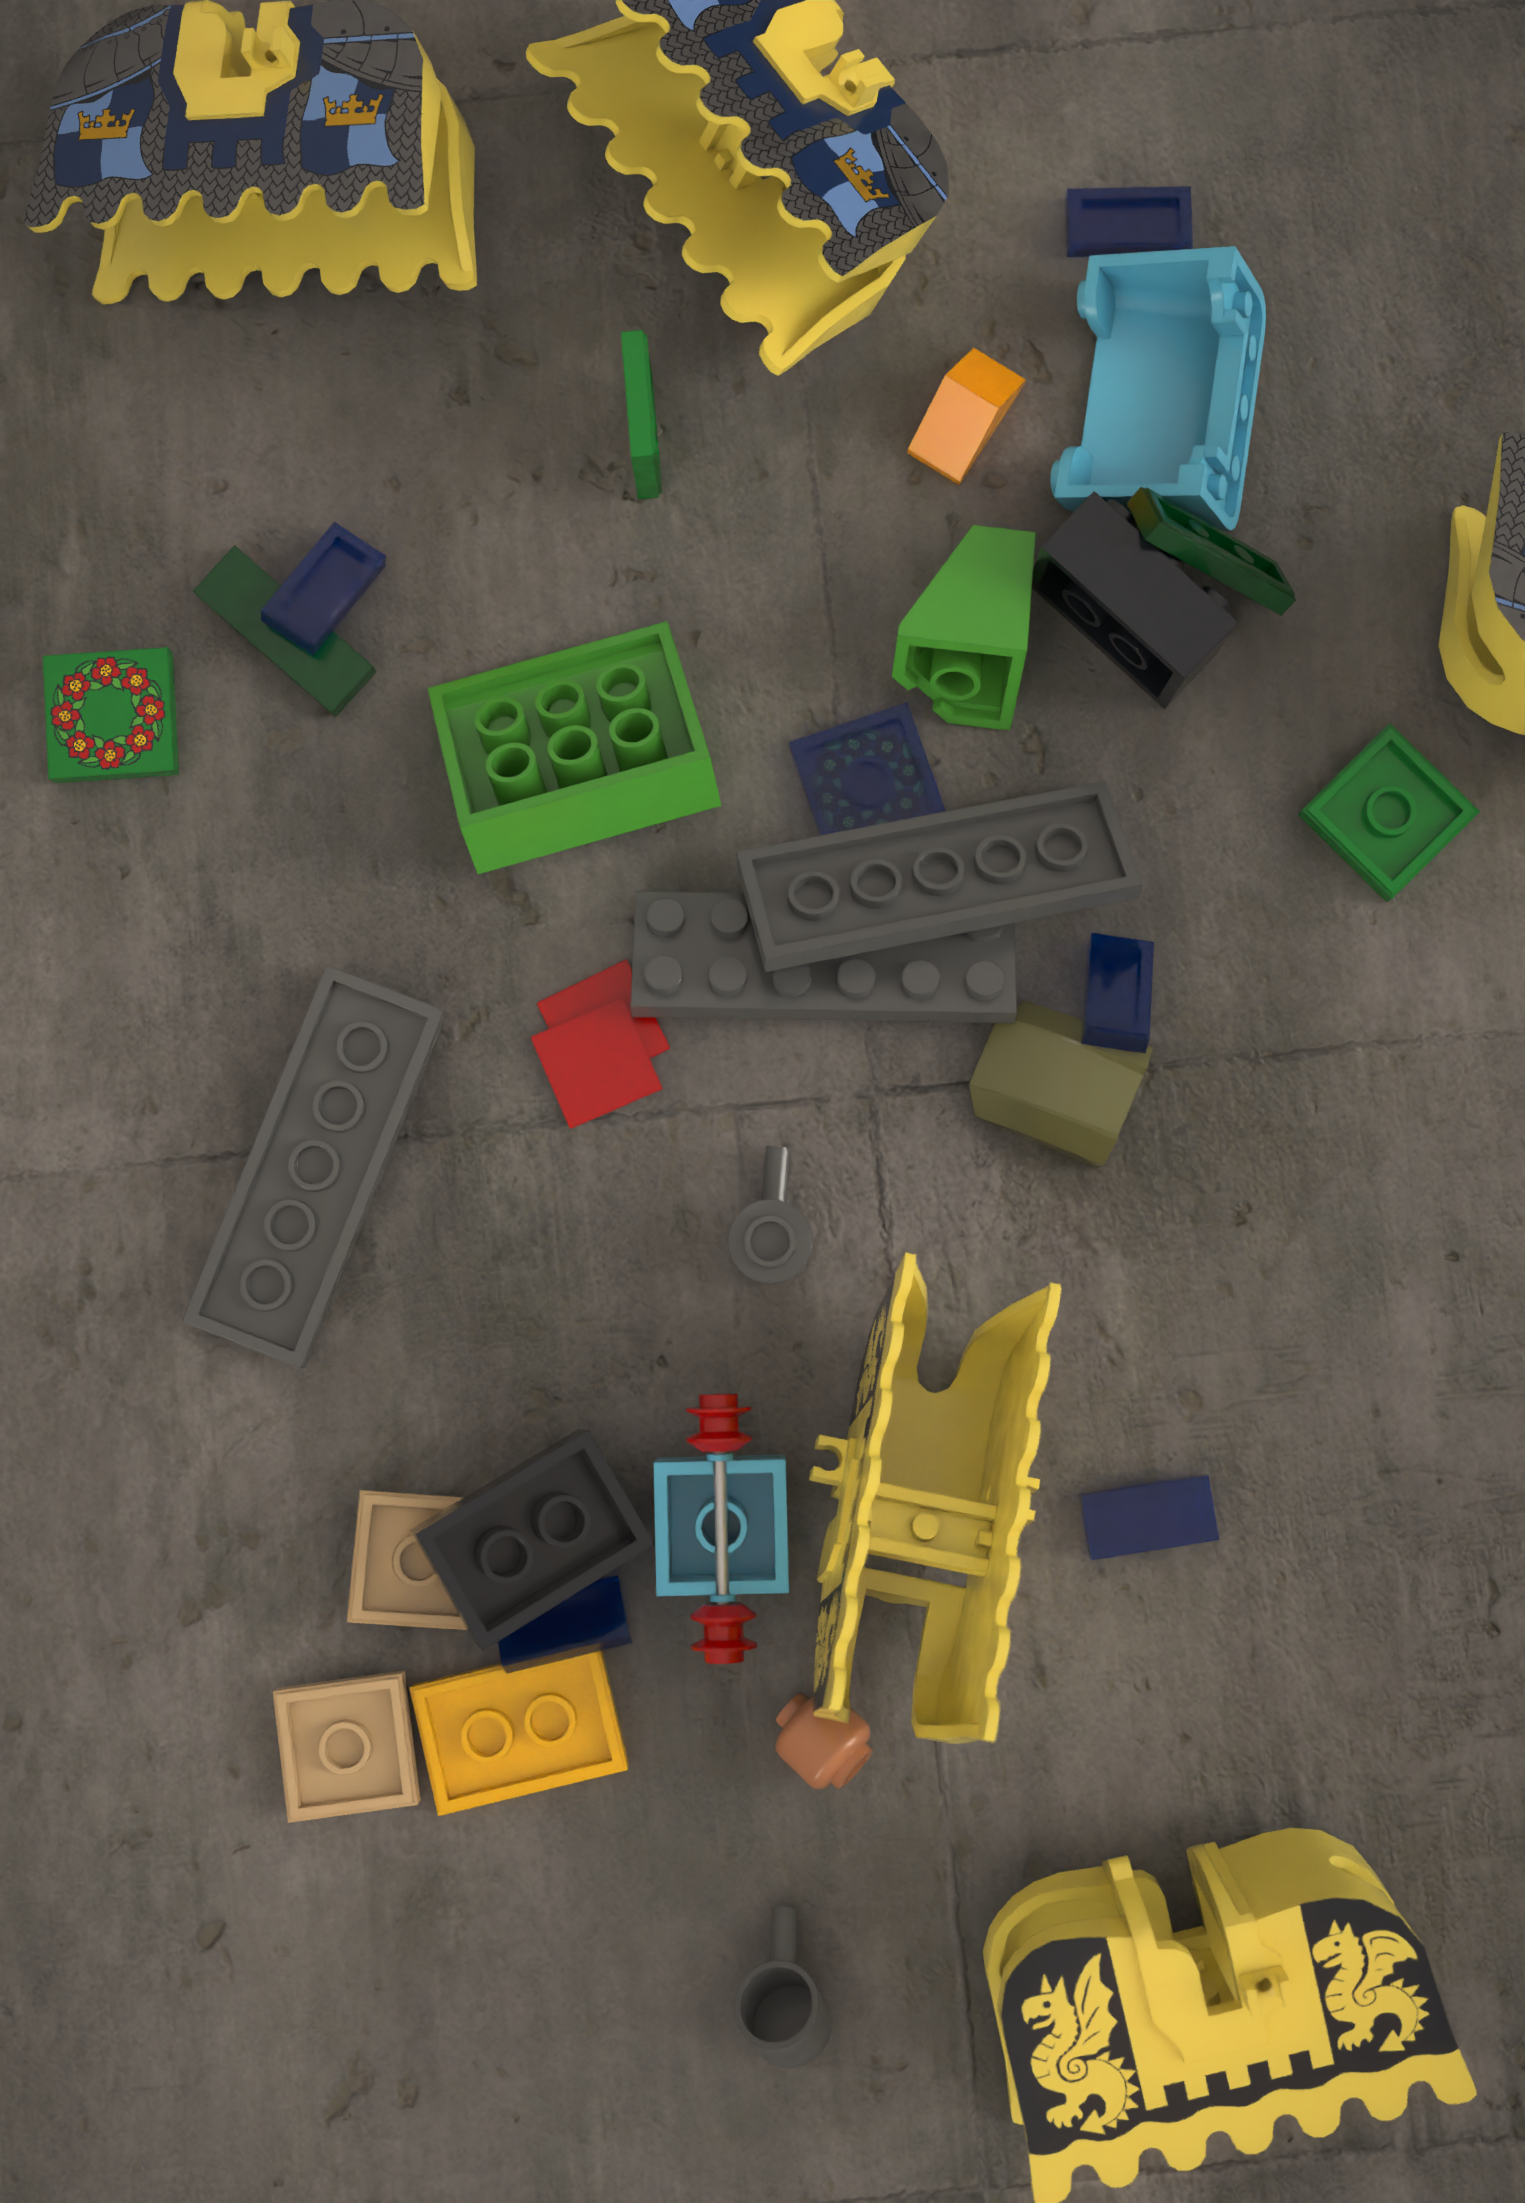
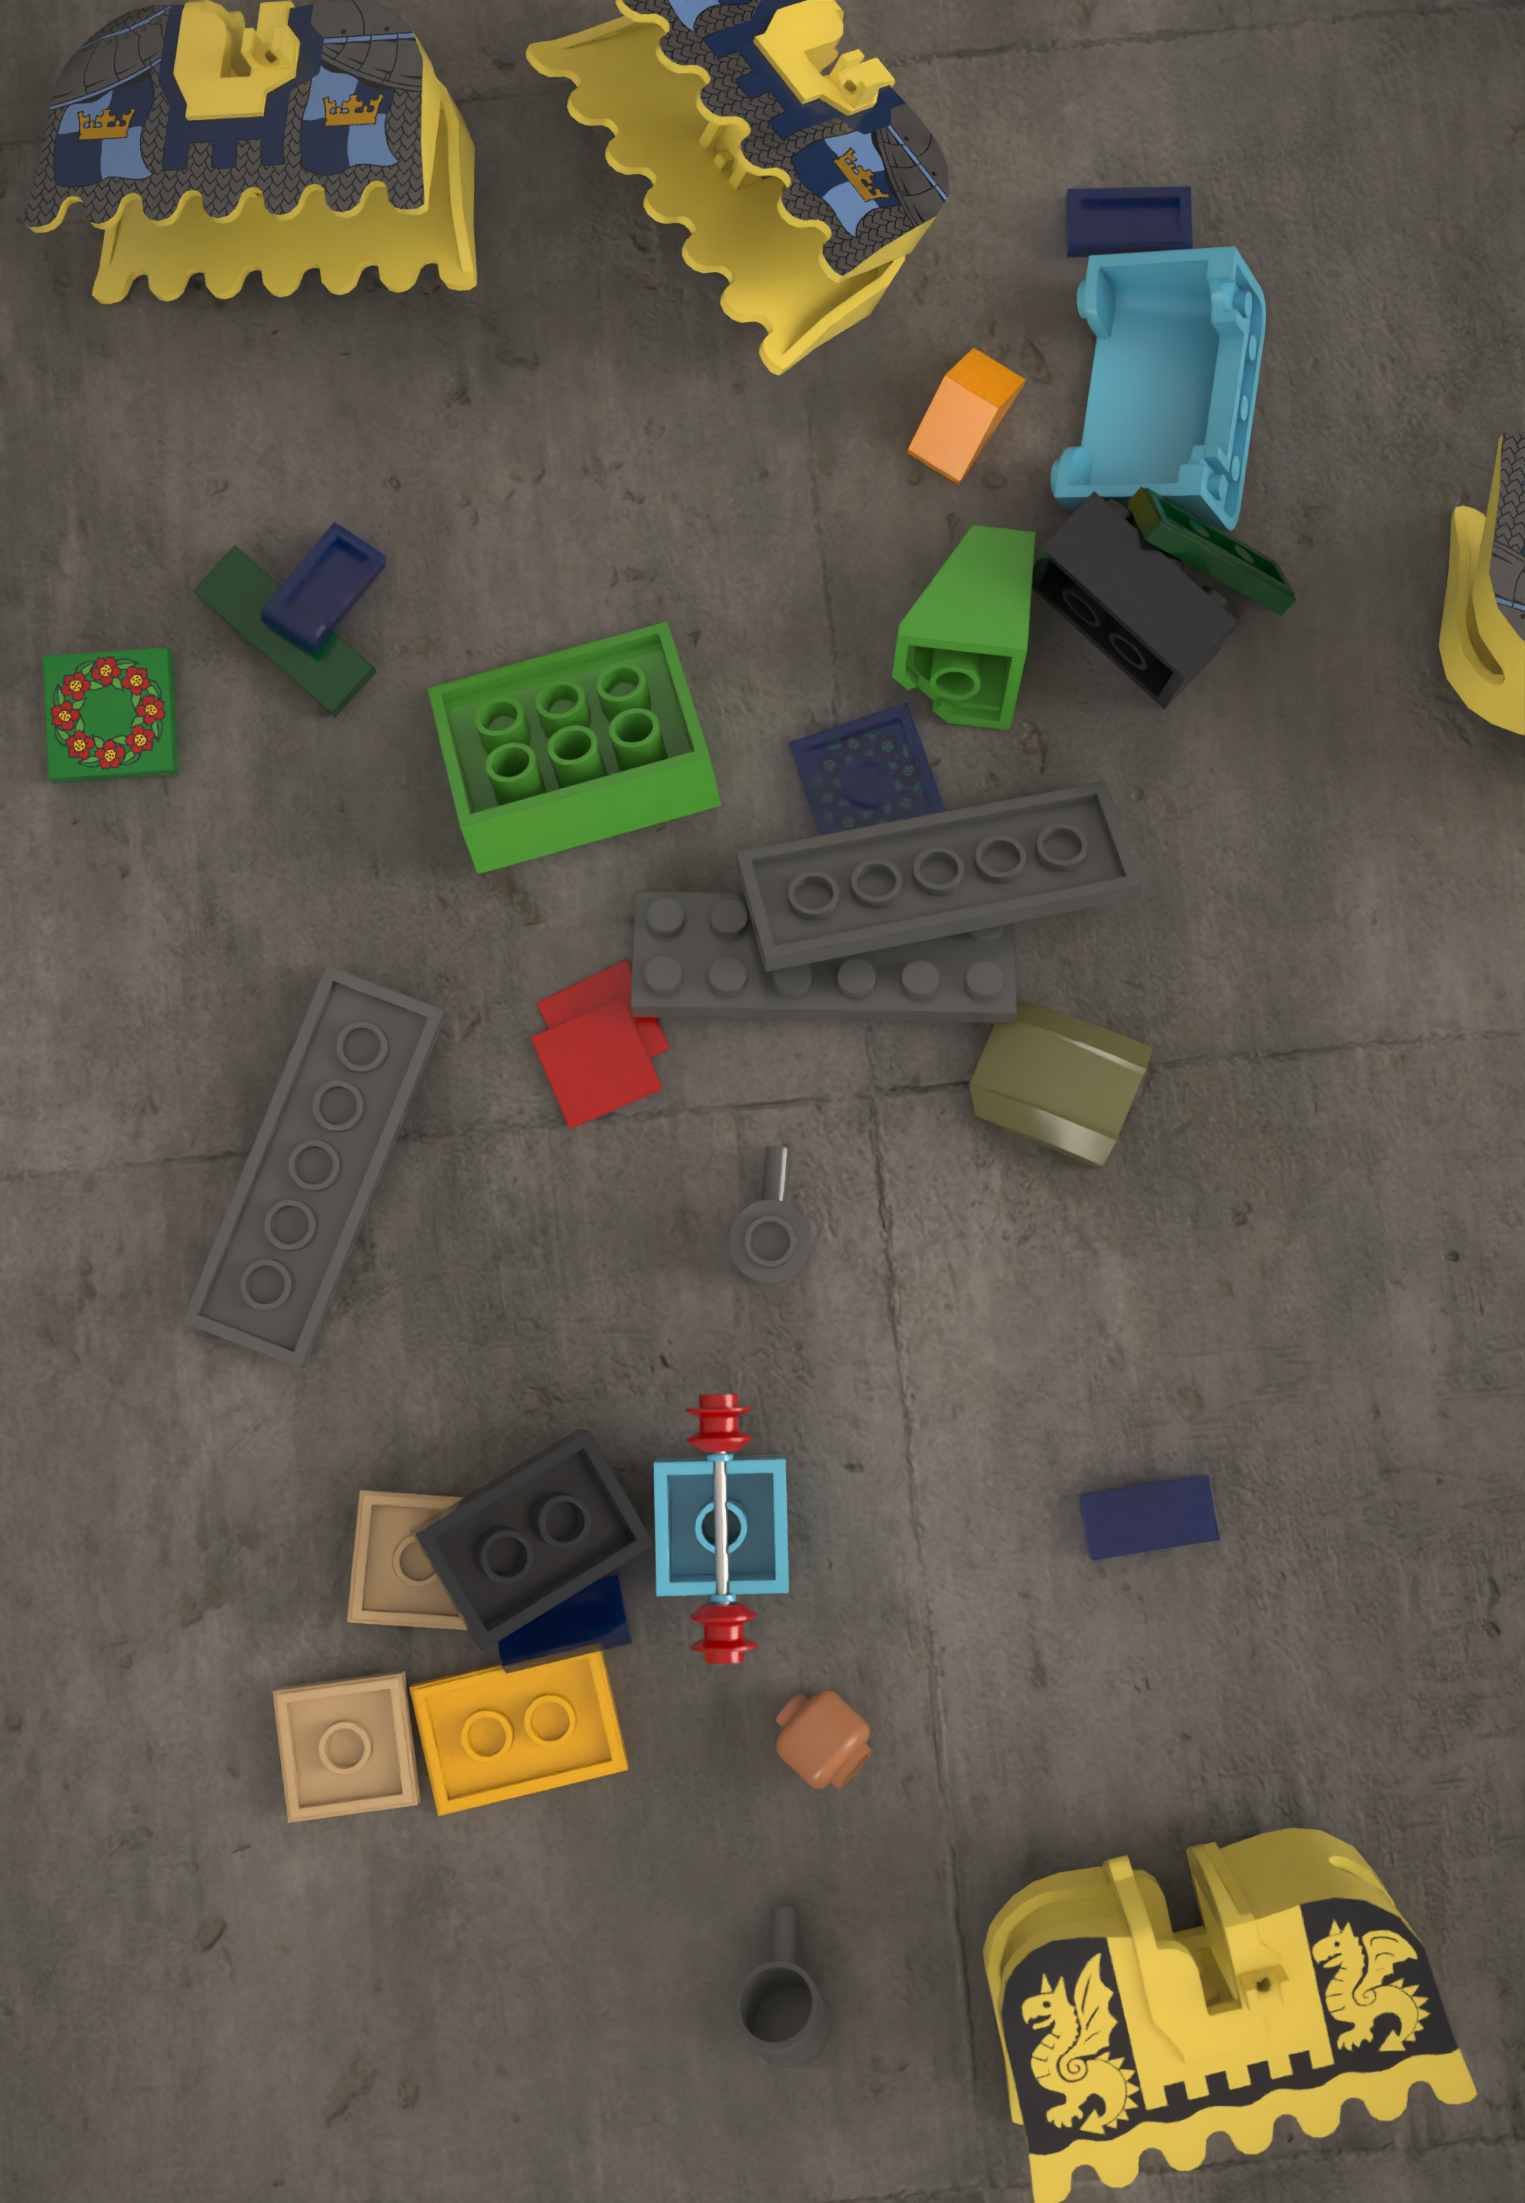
(641, 414): green tile -> none
(937, 1488): light yellow animal -> none
(1118, 993): clear blue tile -> none
(1388, 813): green tile -> none

